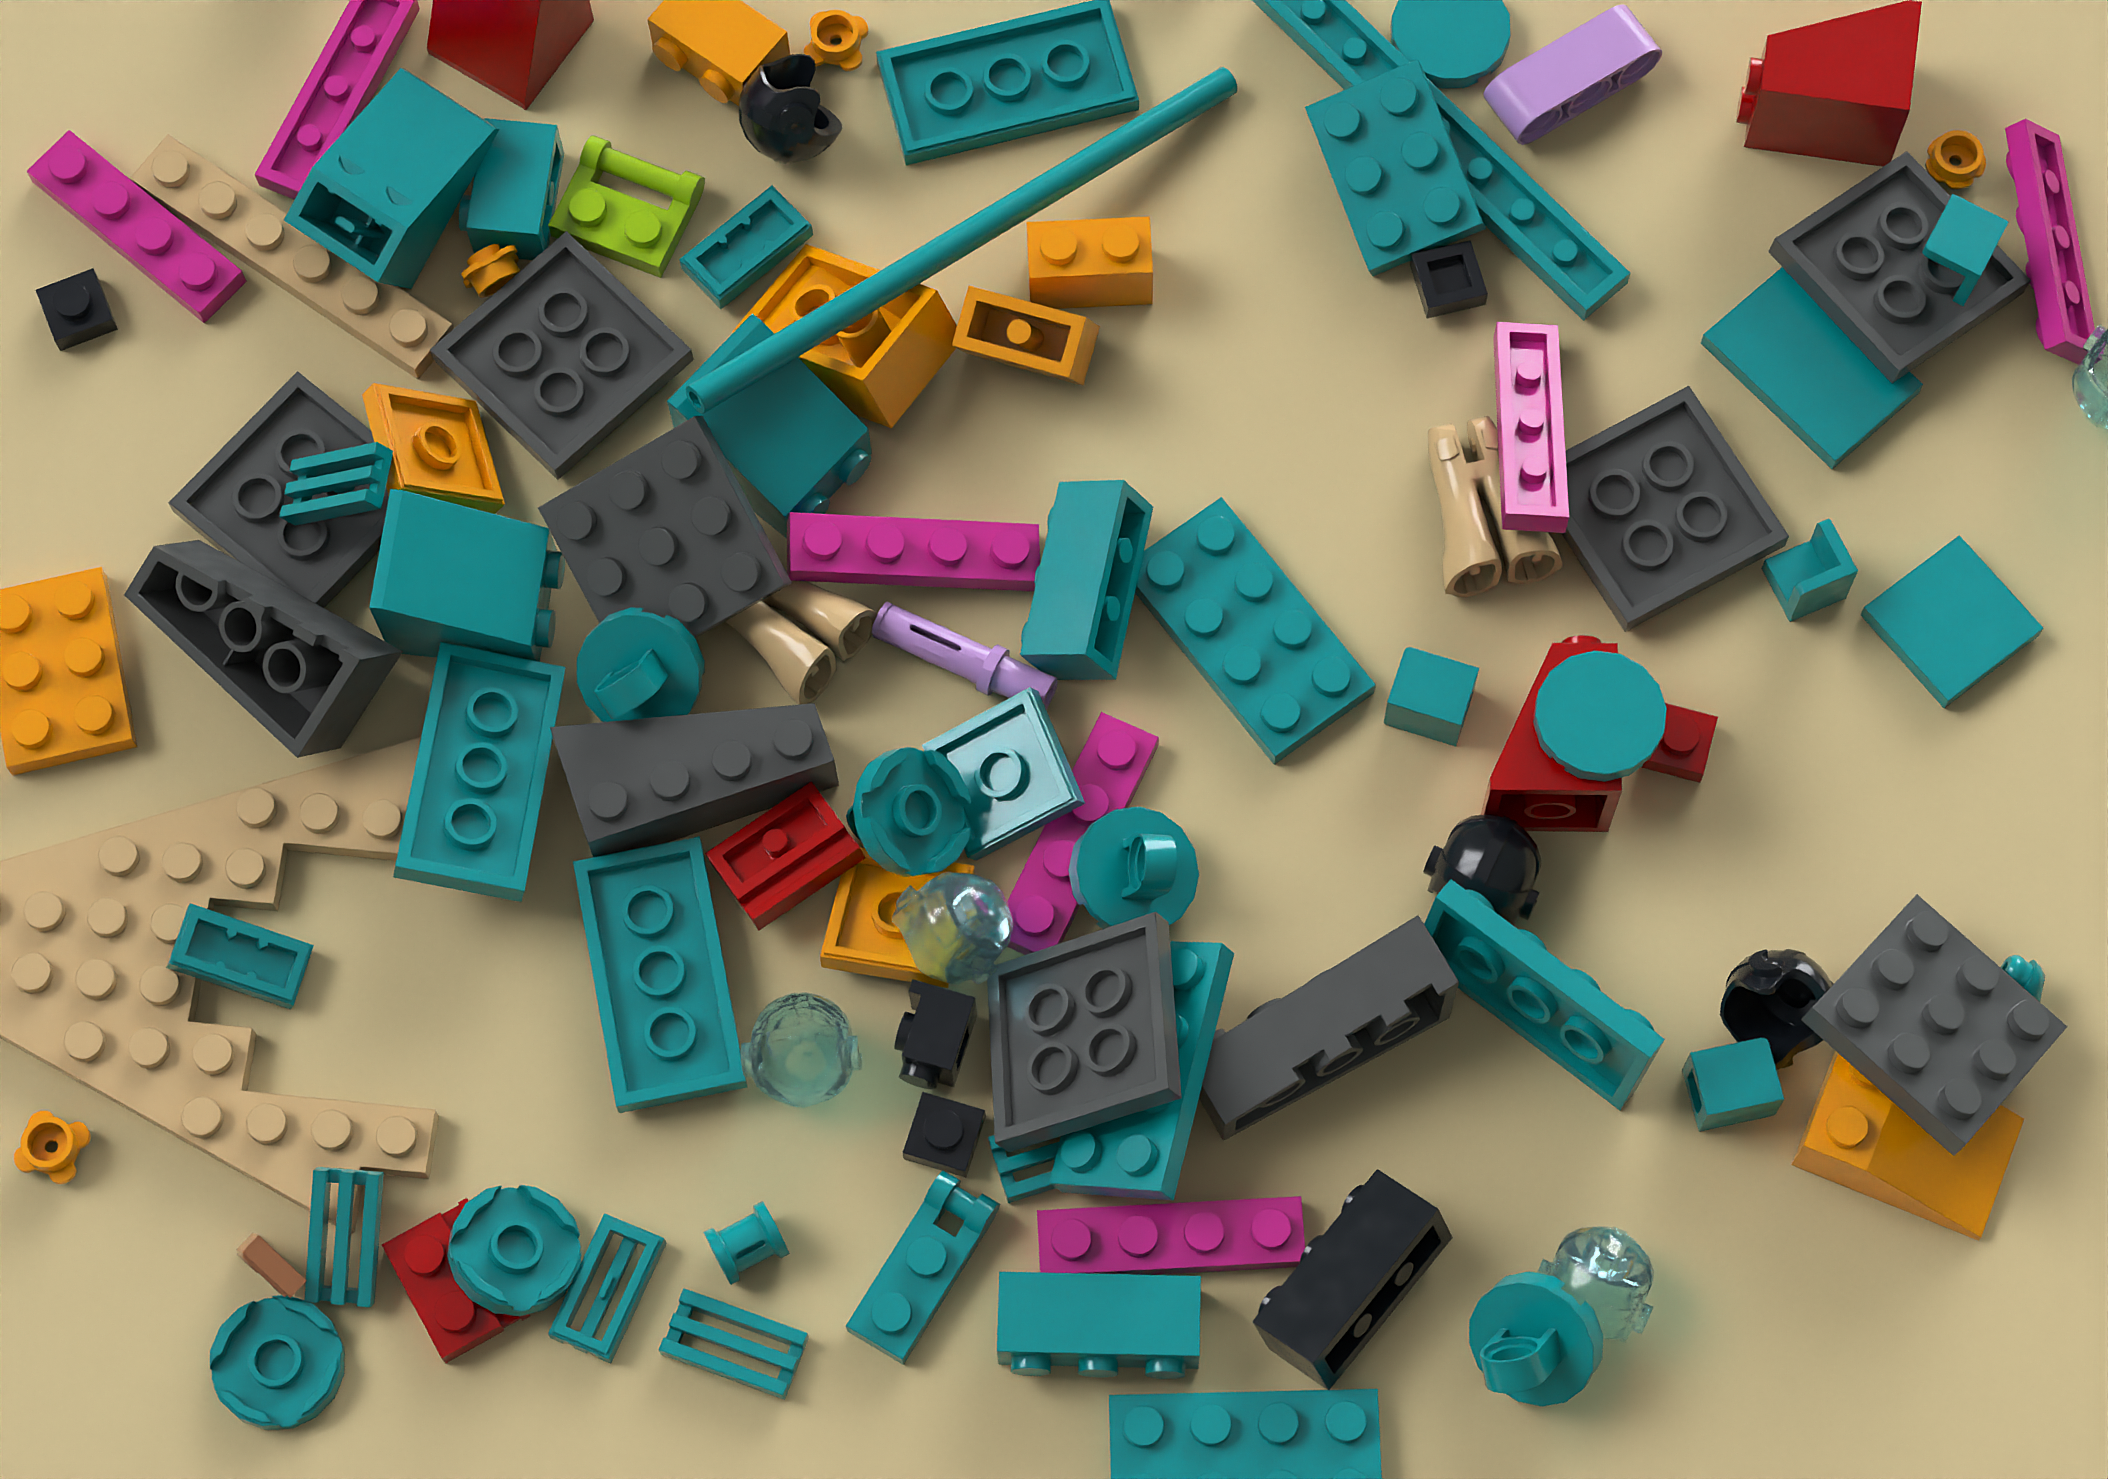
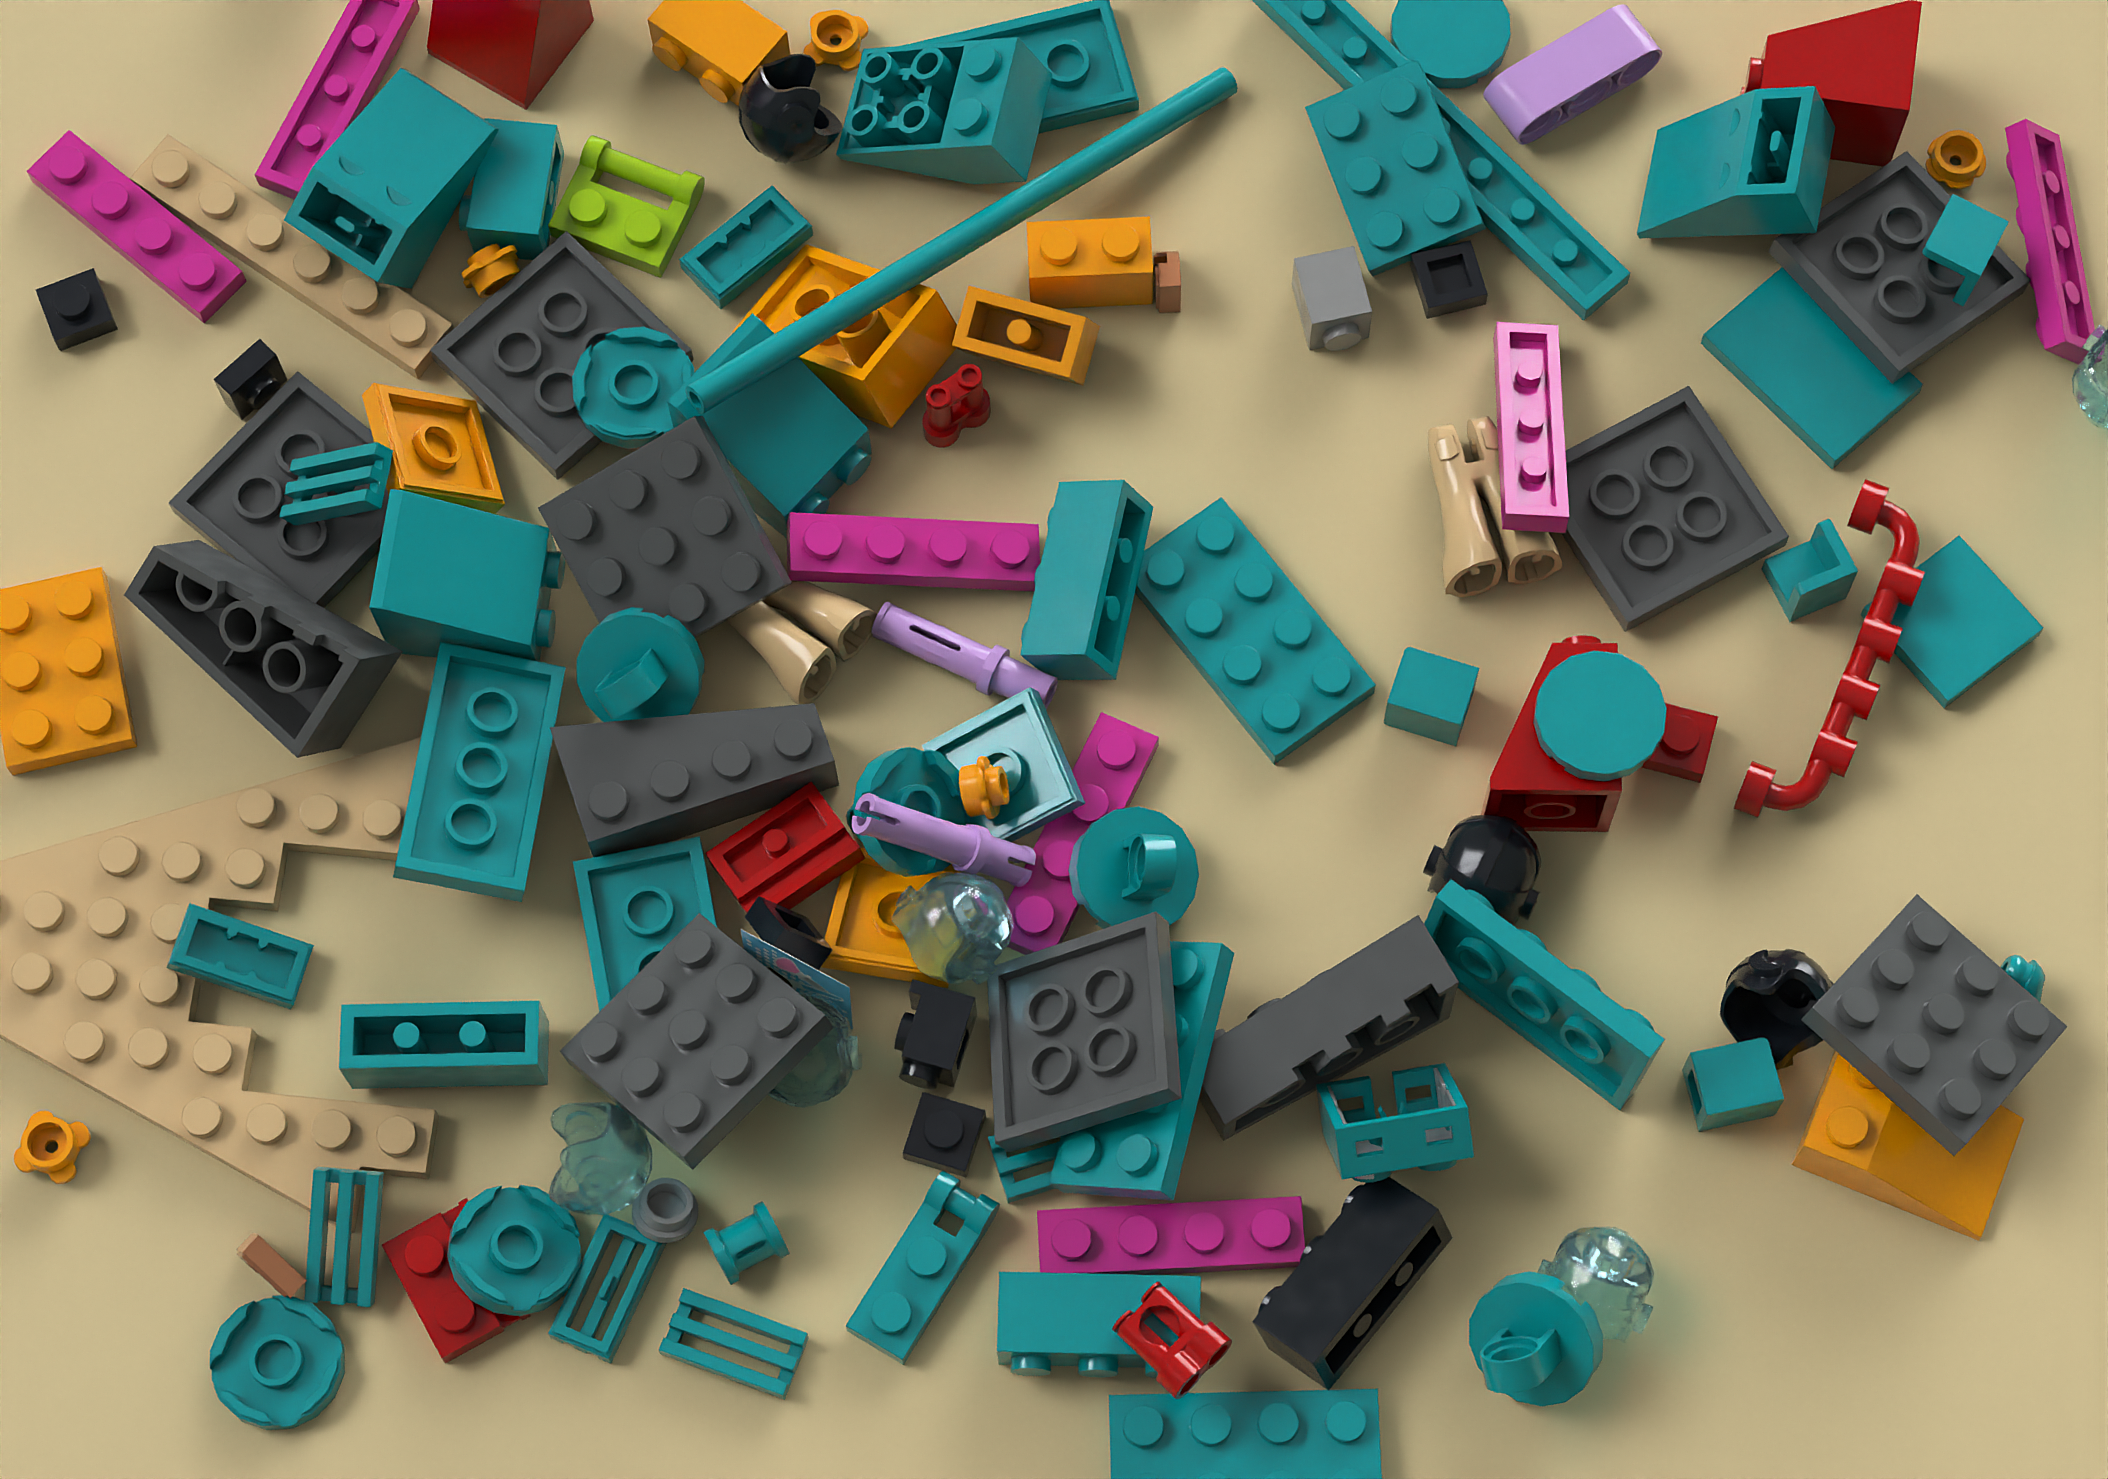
(251, 379): none -> black plate
(444, 1044): none -> teal brick
(604, 1158): none -> clear light blue cap
(626, 385): none -> teal tile
(665, 1211): none -> light grey plate
(696, 1040): none -> dark grey plate
(788, 932): none -> black plate
(798, 974): none -> medium azure sticker
(948, 110): none -> teal slope
(955, 405): none -> red piece
(966, 847): none -> lavender pin
(983, 788): none -> light orange plate
(1167, 281): none -> nougat tile
(1189, 1357): none -> red piece
(1331, 299): none -> light grey brick
(1423, 1134): none -> teal piece
(1741, 168): none -> teal slope
(1855, 692): none -> red bar

